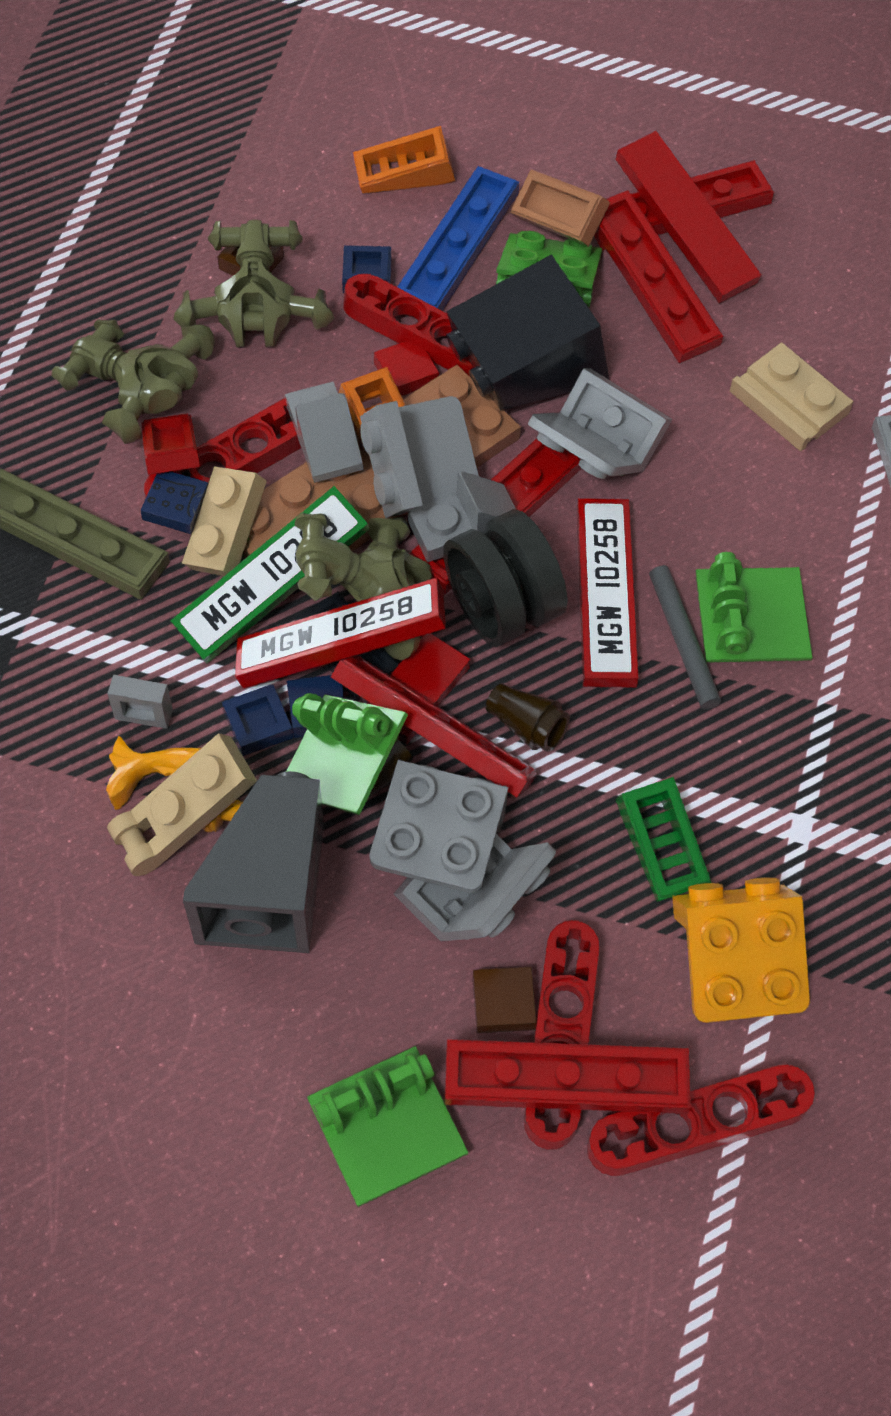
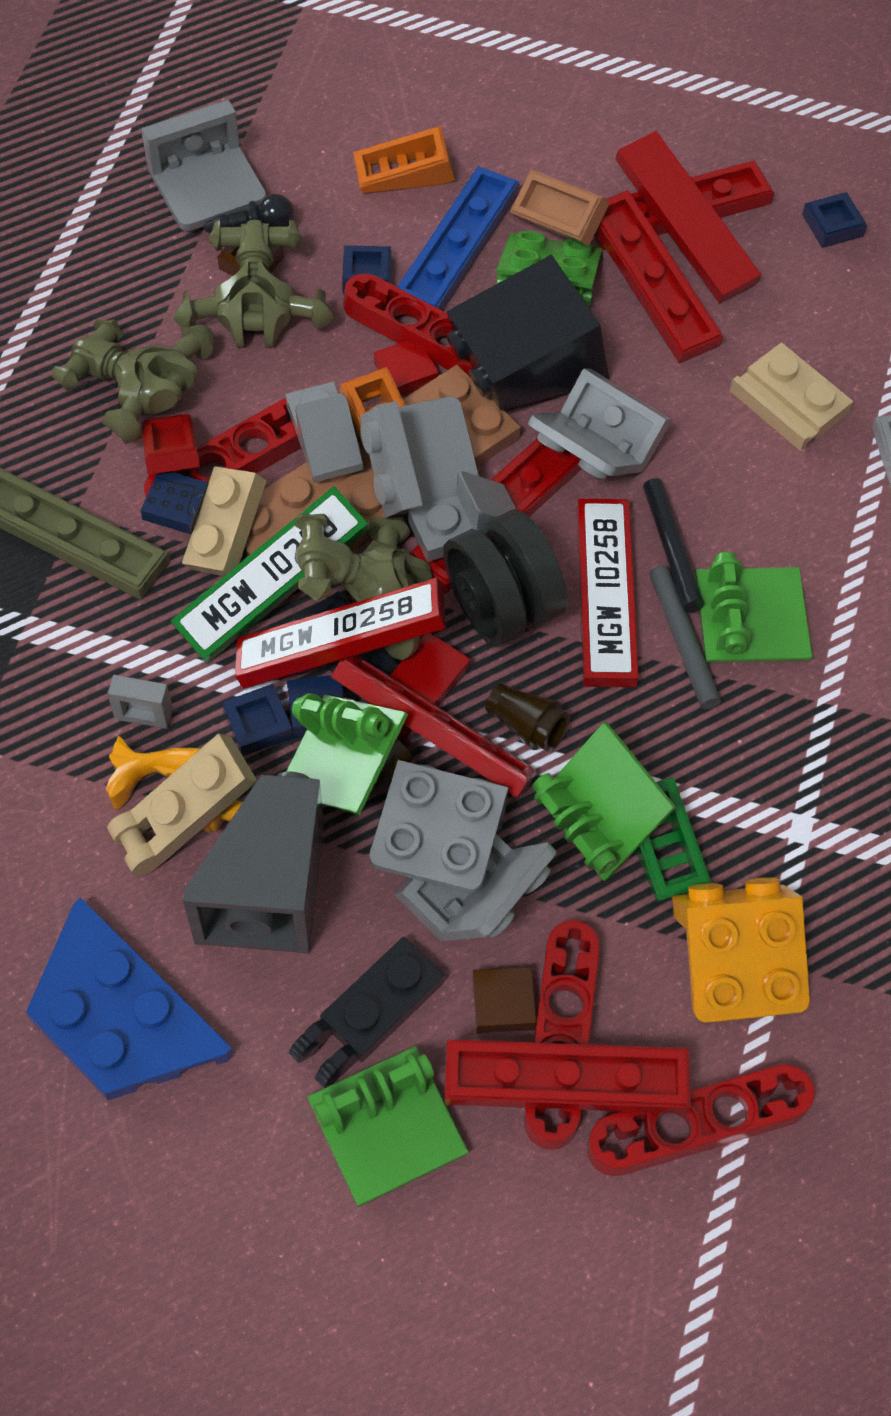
(116, 1012): none -> blue wing
(201, 165): none -> light grey bracket
(271, 210): none -> black bar
(370, 1010): none -> black hinge
(604, 801): none -> bright green hinge
(673, 545): none -> black bar
(834, 220): none -> dark blue tile

